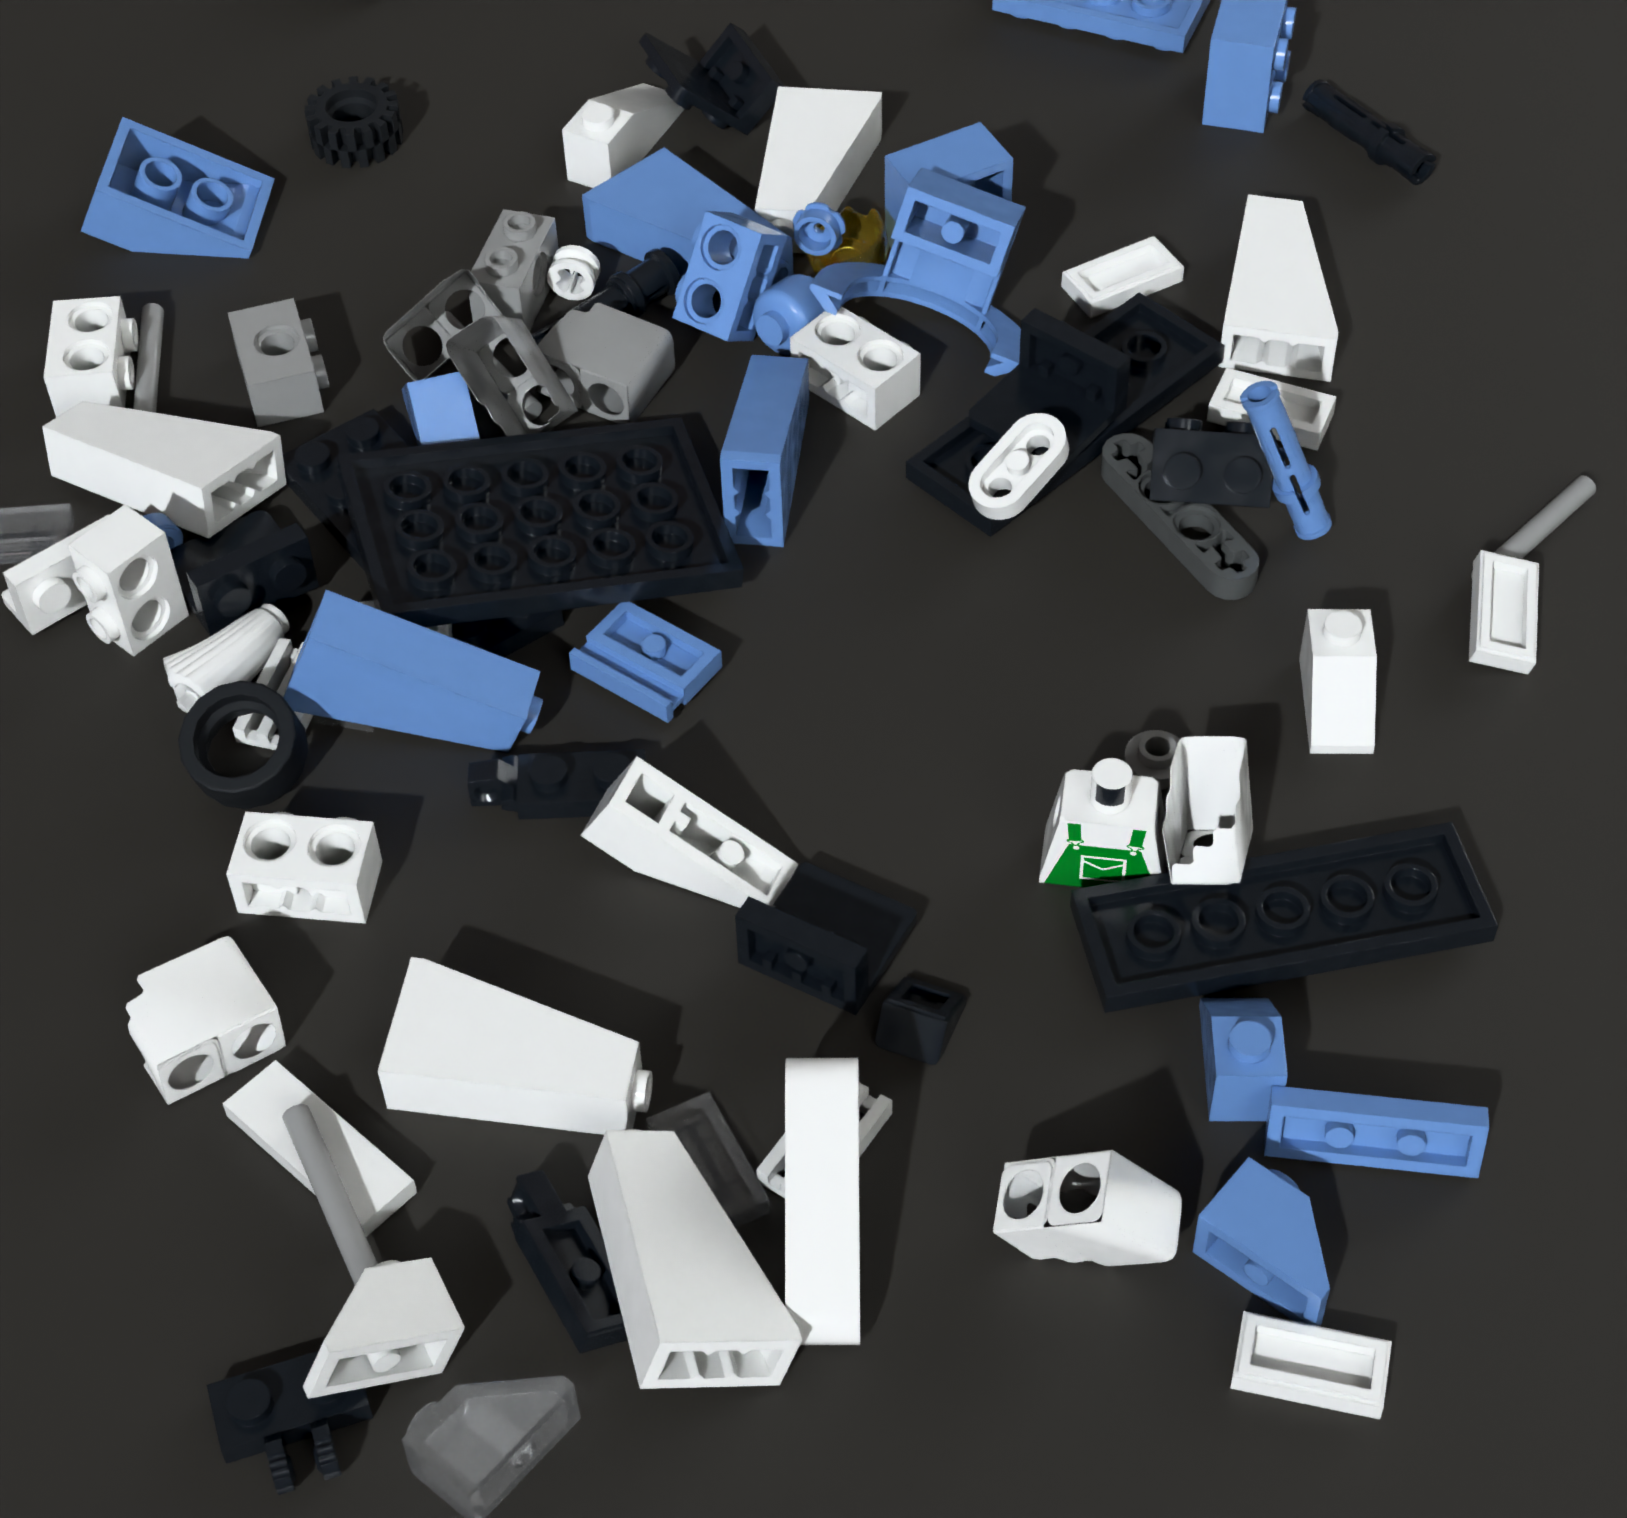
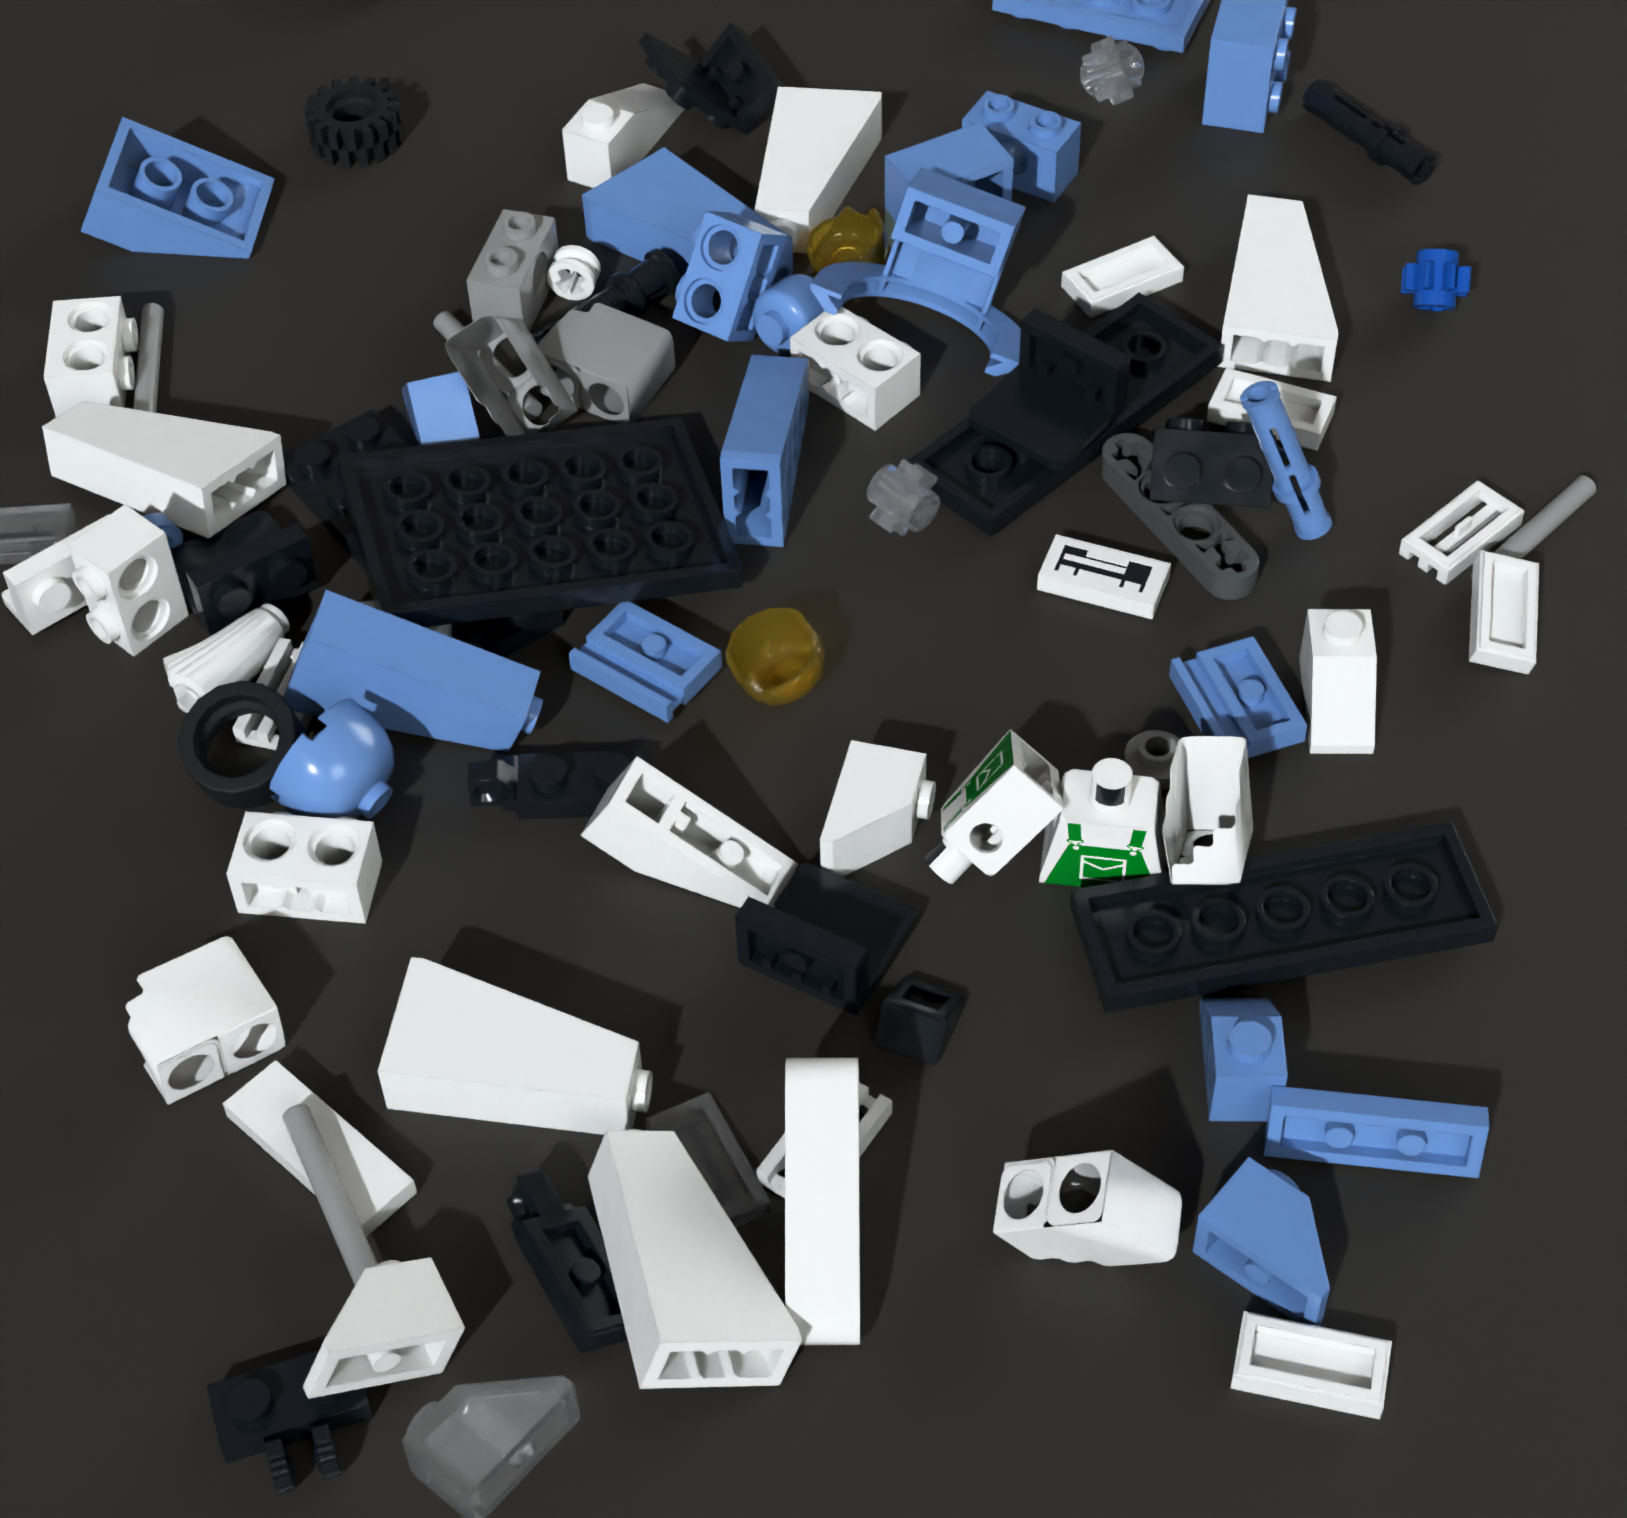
(278, 363): light grey brick -> none
(339, 769): none -> medium blue cylinder
(435, 319): light grey piece -> none
(775, 656): none -> clear yellow hair
(810, 237): medium blue plate -> none
(874, 806): none -> white slope
(903, 497): none -> clear gear
(996, 810): none -> white torso
(1014, 468): white plate -> none
(1039, 140): none -> medium blue brick
(1104, 576): none -> white tile
(1112, 70): none -> clear gear
(1239, 695): none -> medium blue plate
(1436, 280): none -> blue gear
(1437, 557): none -> white tile

